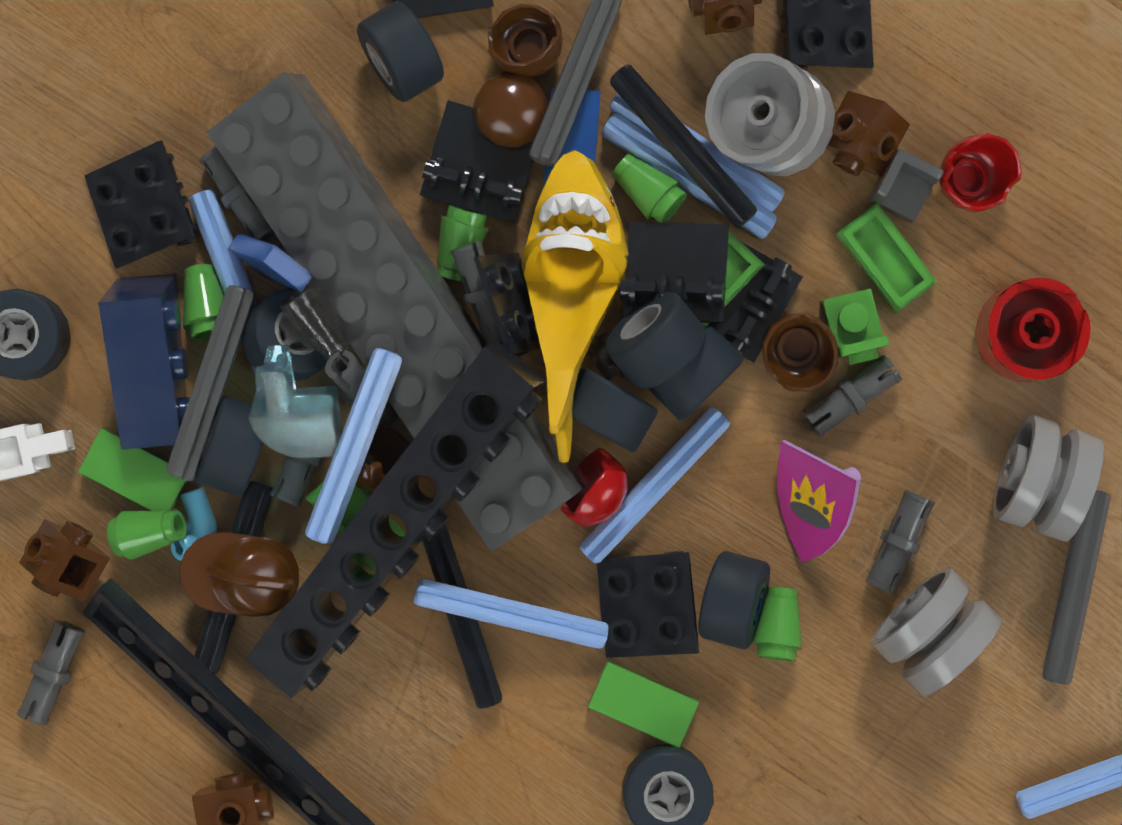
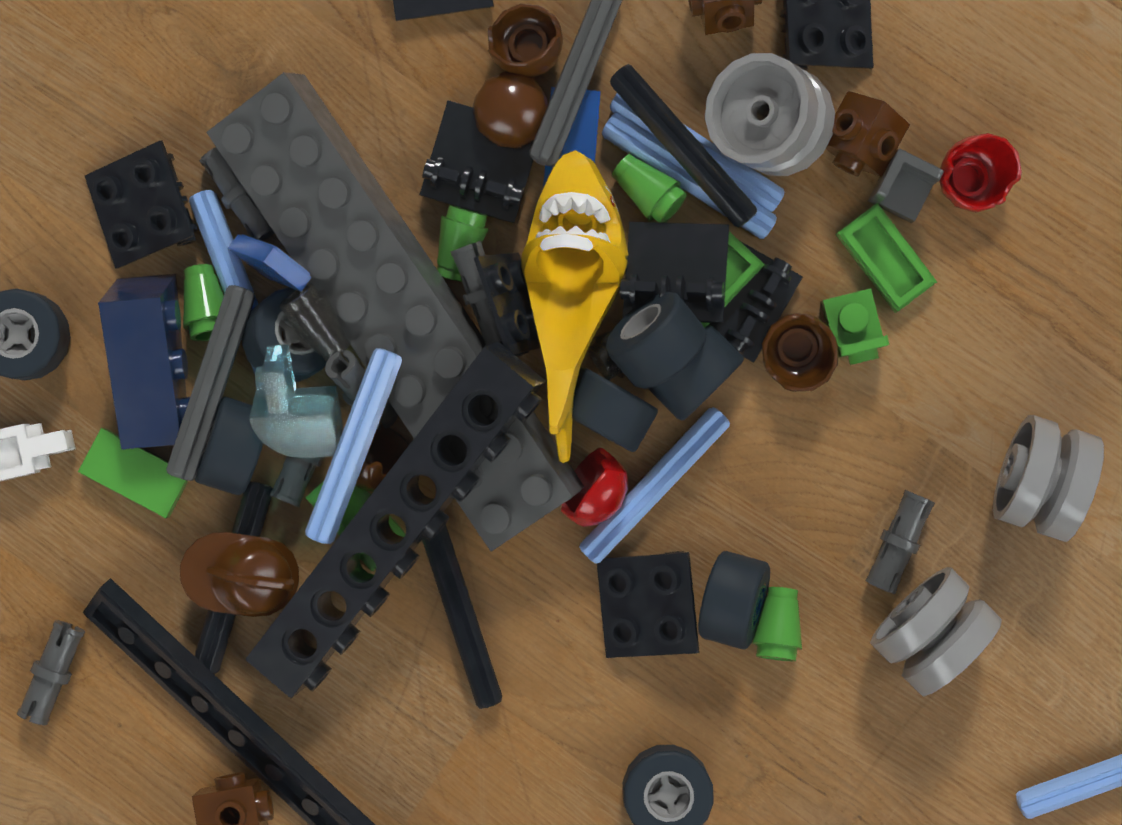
(64, 560): reddish brown brick -> none
(143, 532): bright green cone -> none
(199, 523): medium azure arm -> none
(400, 51): black wheel -> none
(510, 613): light blue axle -> none
(643, 703): bright green tile -> none
(814, 500): dark pink shield -> none
(851, 396): dark grey pin -> none
(1054, 312): red brick -> none
(1076, 593): dark grey axle -> none

